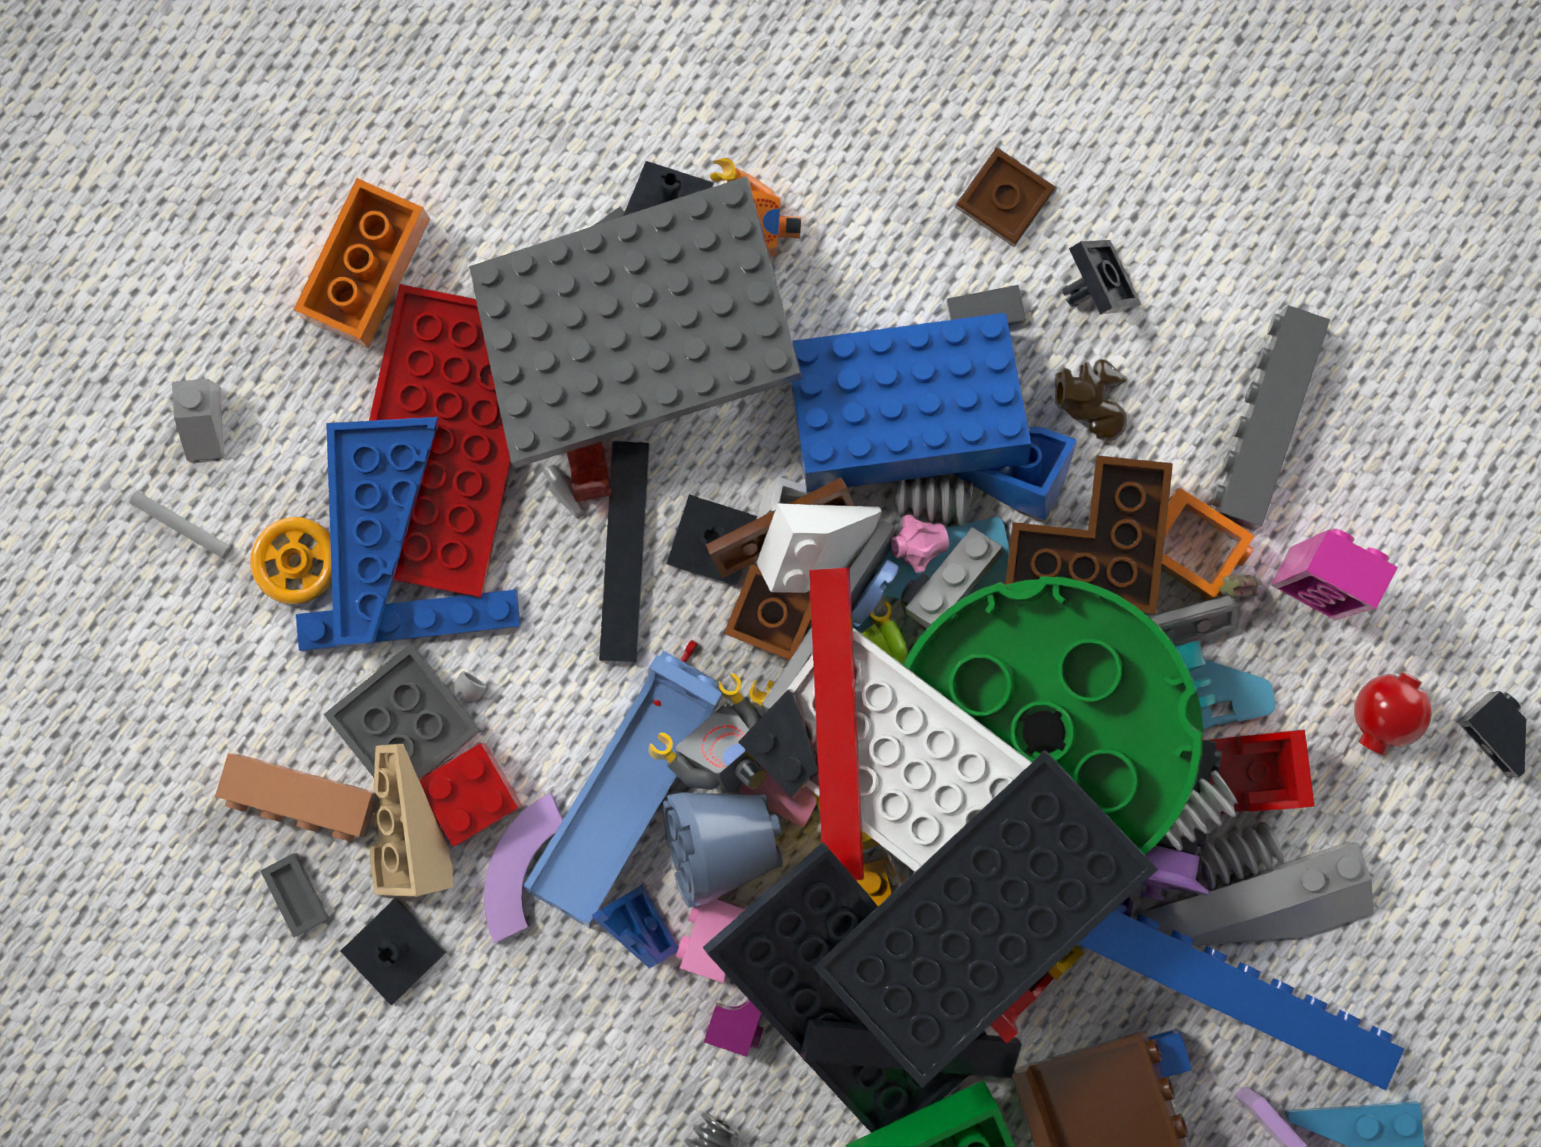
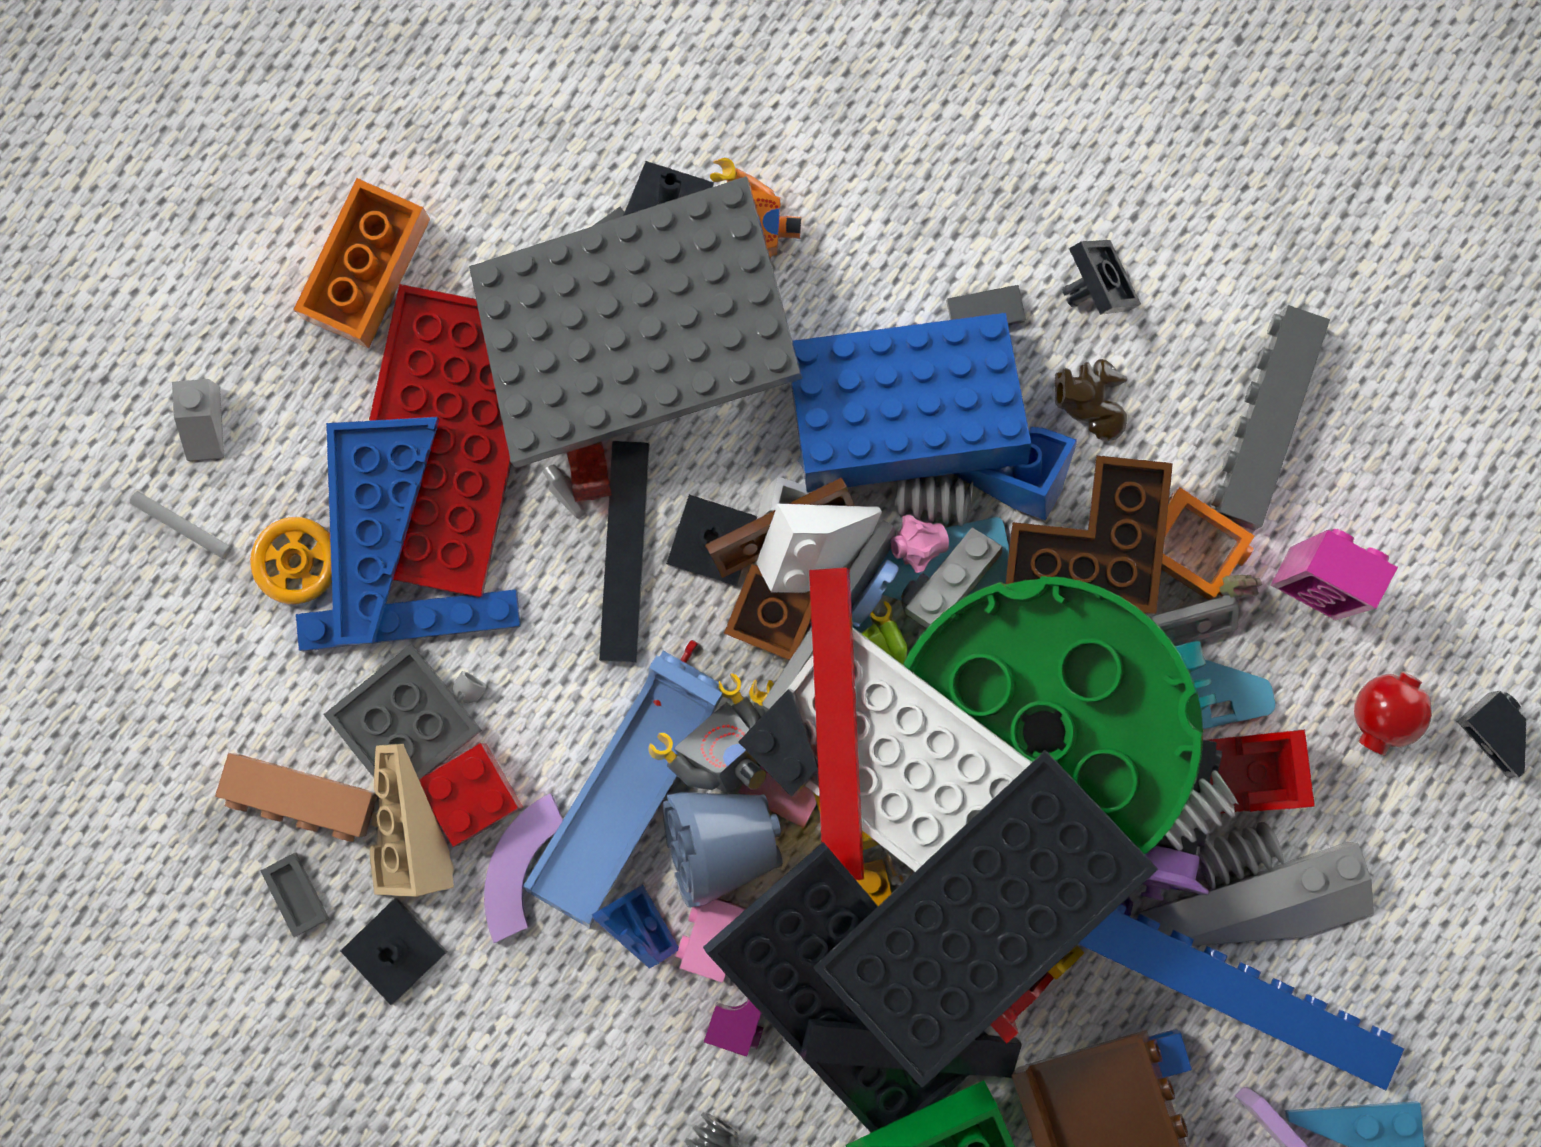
(1005, 197): reddish brown tile -> none

